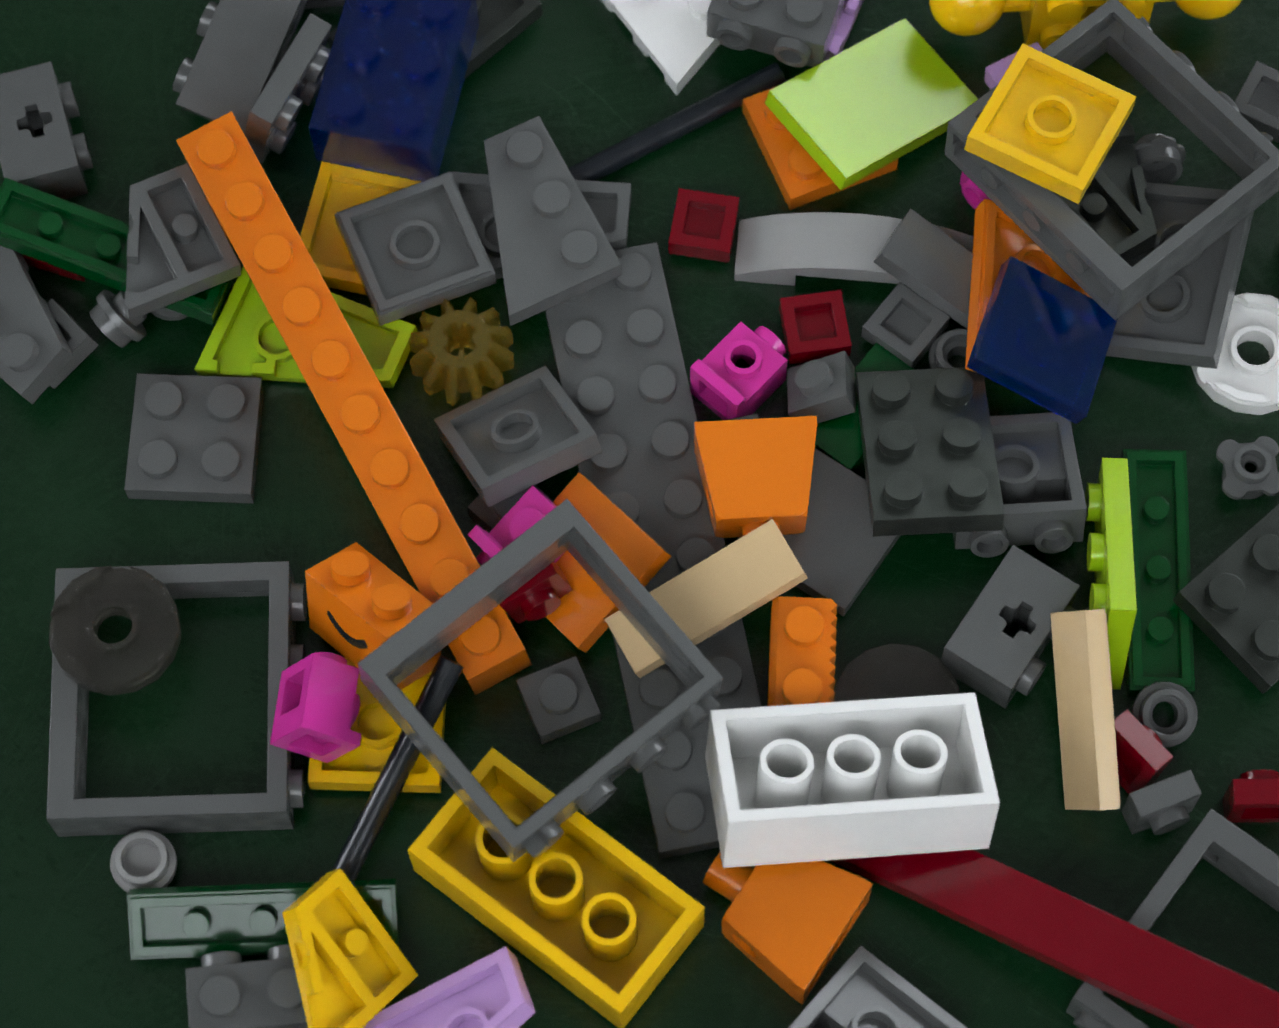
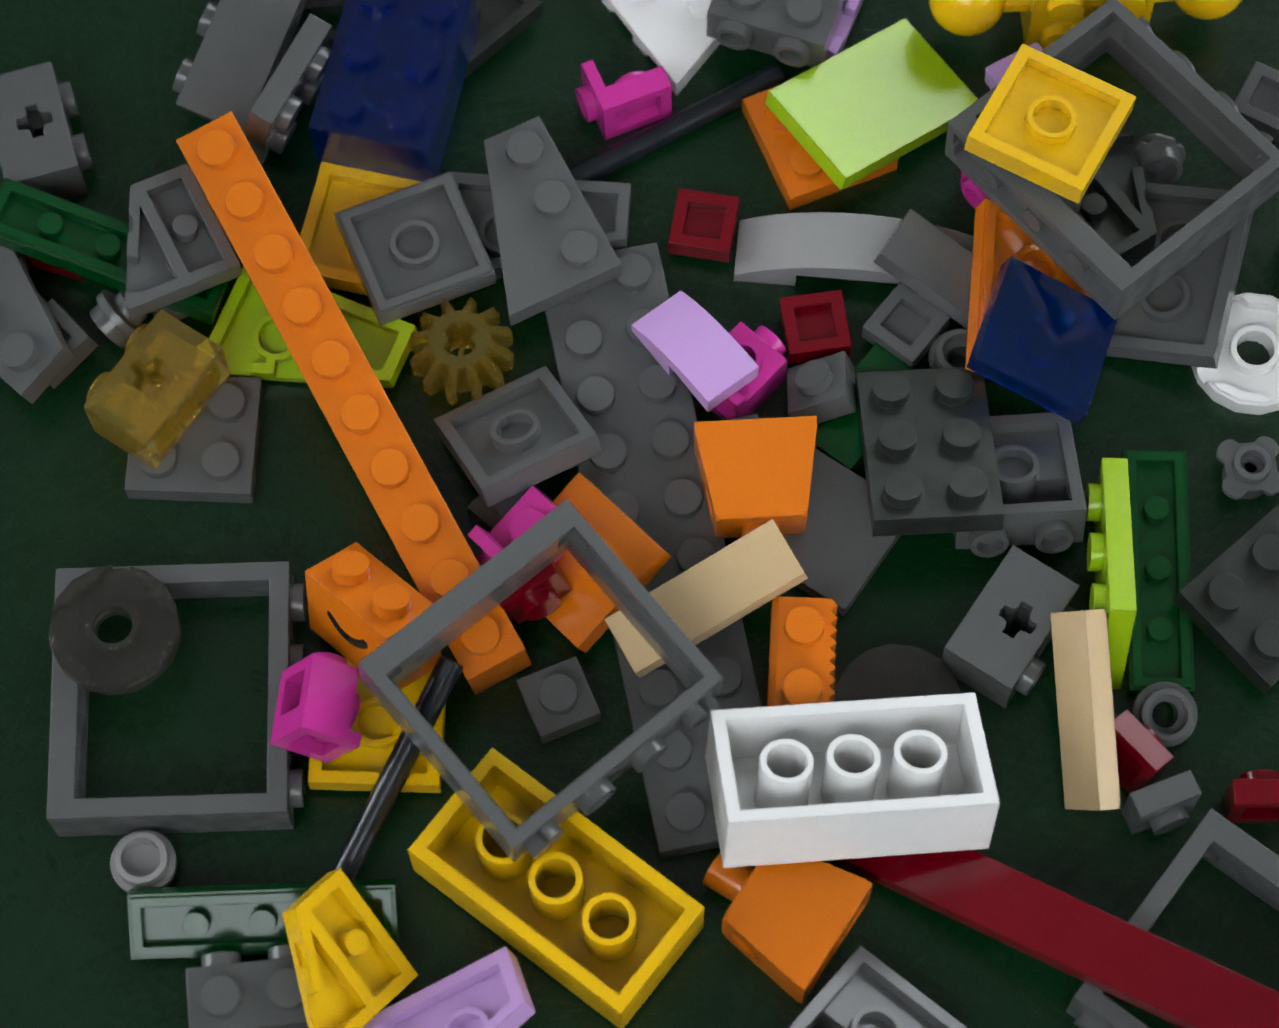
(134, 405): none -> clear yellow brick
(626, 105): none -> dark pink bracket
(696, 349): none -> lavender slope

